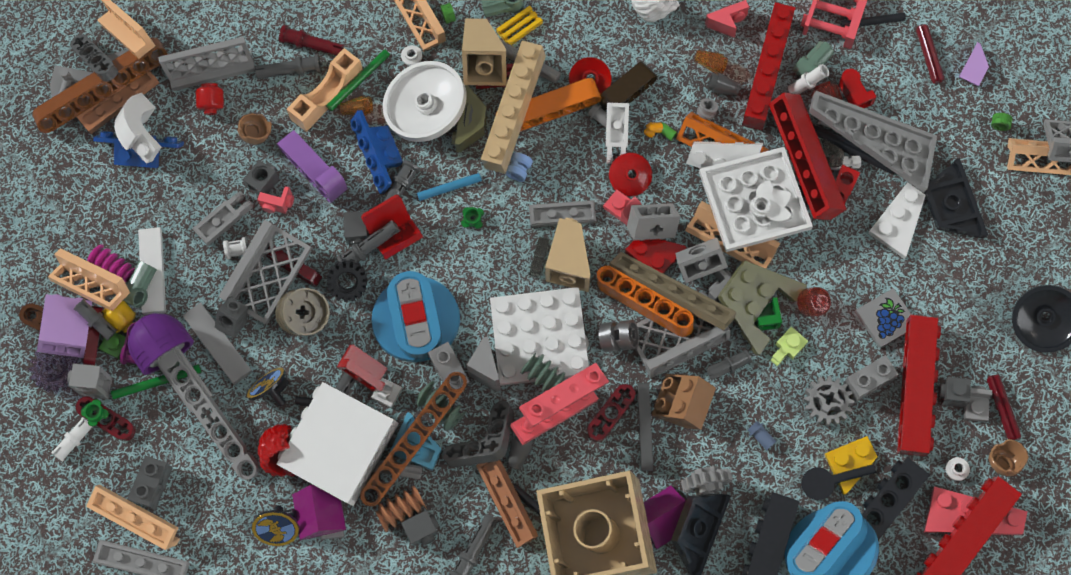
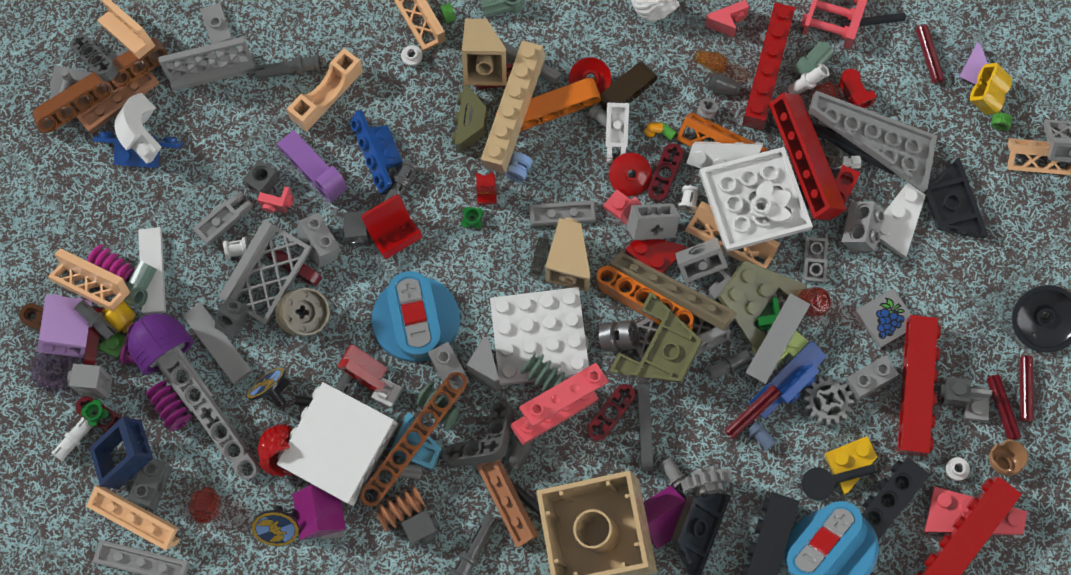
(137, 449): none -> dark blue window
(147, 384): green bar -> none
(167, 406): none -> magenta piece
(205, 505): none -> clear red head
(209, 98): red head -> none
(216, 23): none -> light grey plate
(254, 128): medium nougat hair -> none
(302, 39): dark red pin -> none
(316, 234): none -> light grey brick
(346, 293): black tyre -> none
(351, 86): green bar -> none
(360, 103): clear orange cone -> none
(360, 251): dark grey pin -> none
(424, 101): white dish -> none
(449, 186): dark azure bar -> none
(486, 189): none -> red leg
(532, 15): yellow tile -> none
(661, 165): none -> dark red beam
(669, 351): none -> olive wing
(672, 472): none -> light grey pin
(684, 400): medium nougat slope -> none
(689, 199): none -> white bush
(752, 412): none -> dark red axle
(777, 338): none -> light grey tile
(794, 376): none -> blue bracket
(815, 259): none -> light grey slope
(863, 226): none -> light grey brick
(991, 88): none -> yellow brick
(1026, 388): none -> dark red axle

